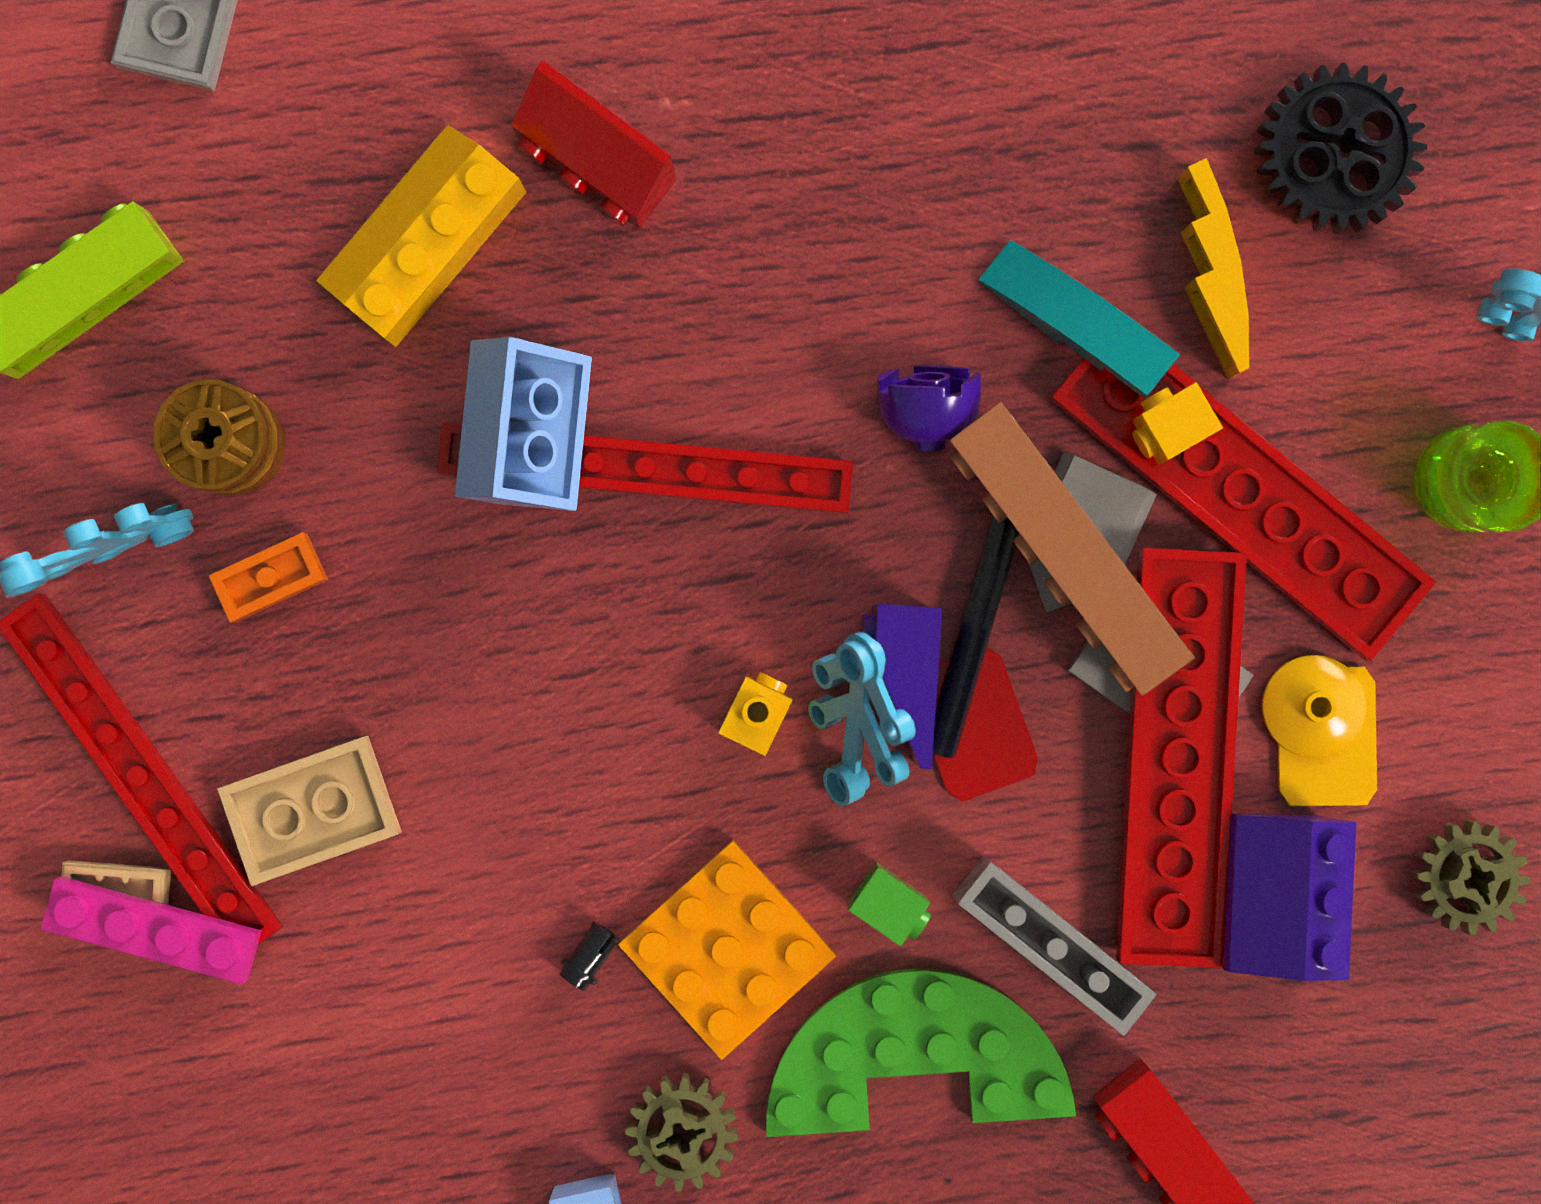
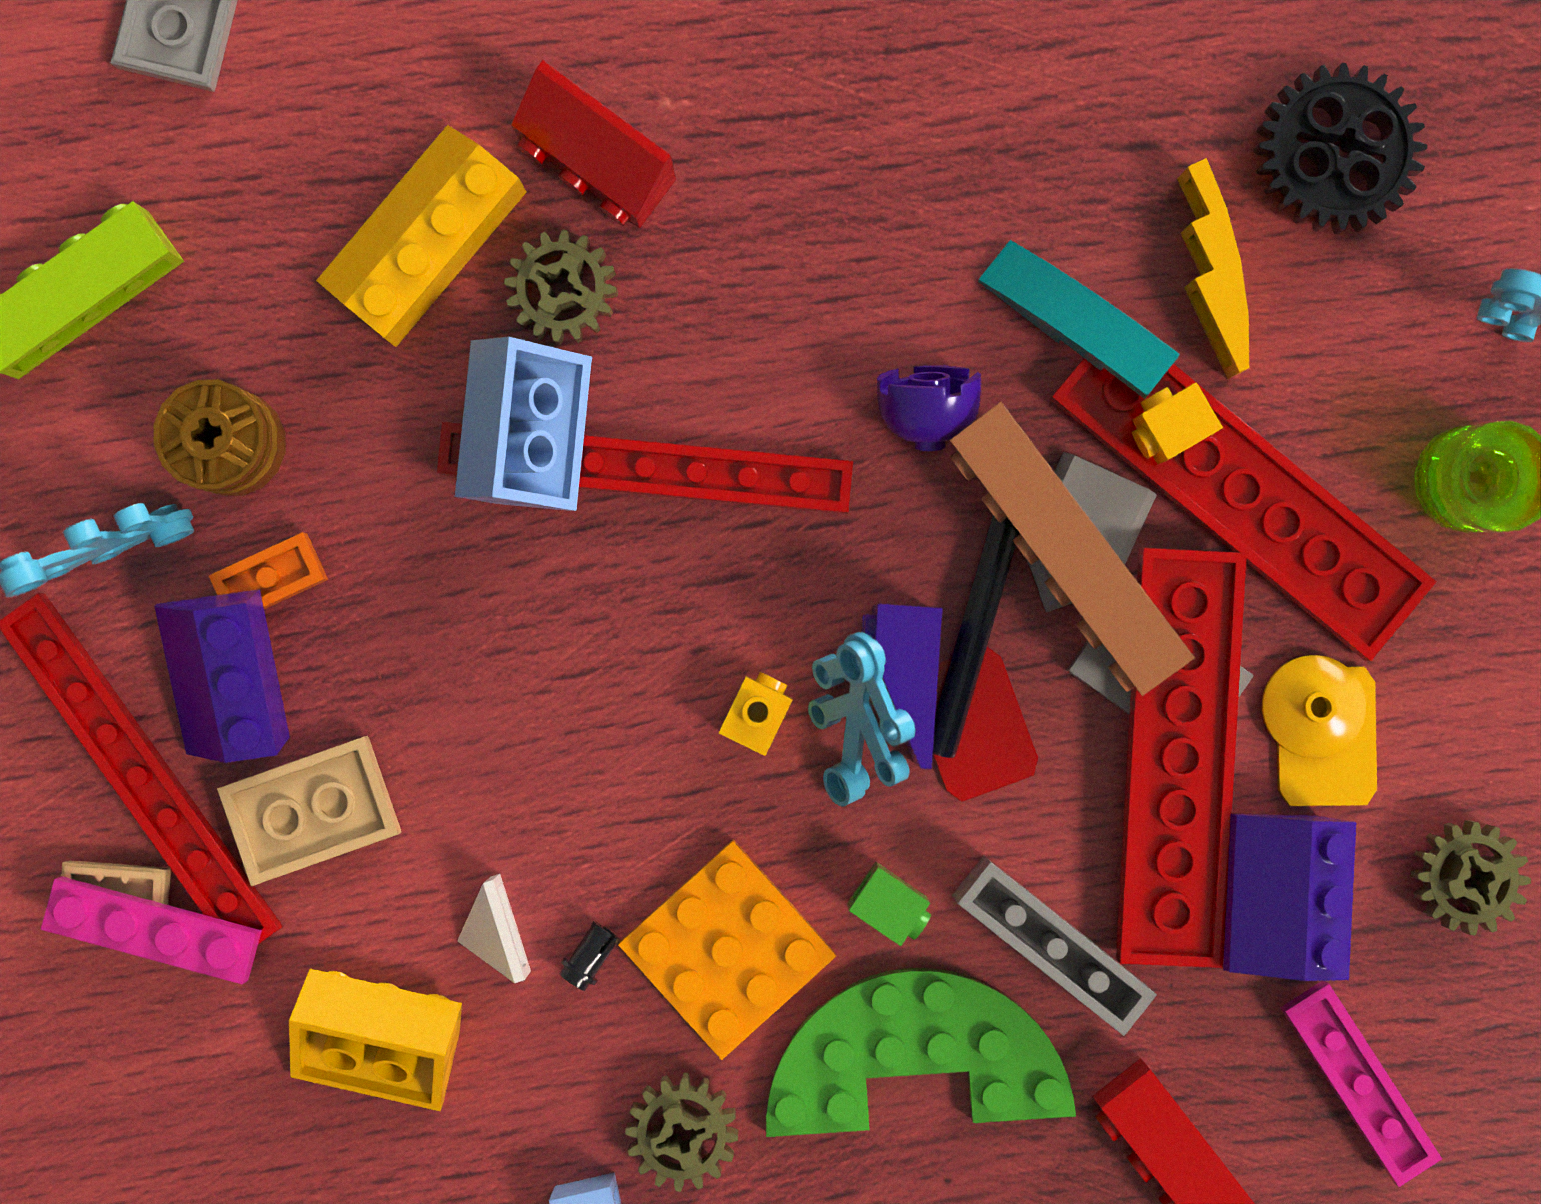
(223, 676): none -> dark purple slope
(373, 1039): none -> yellow slope
(493, 932): none -> white slope
(570, 266): none -> olive gear
(1361, 1083): none -> dark pink plate

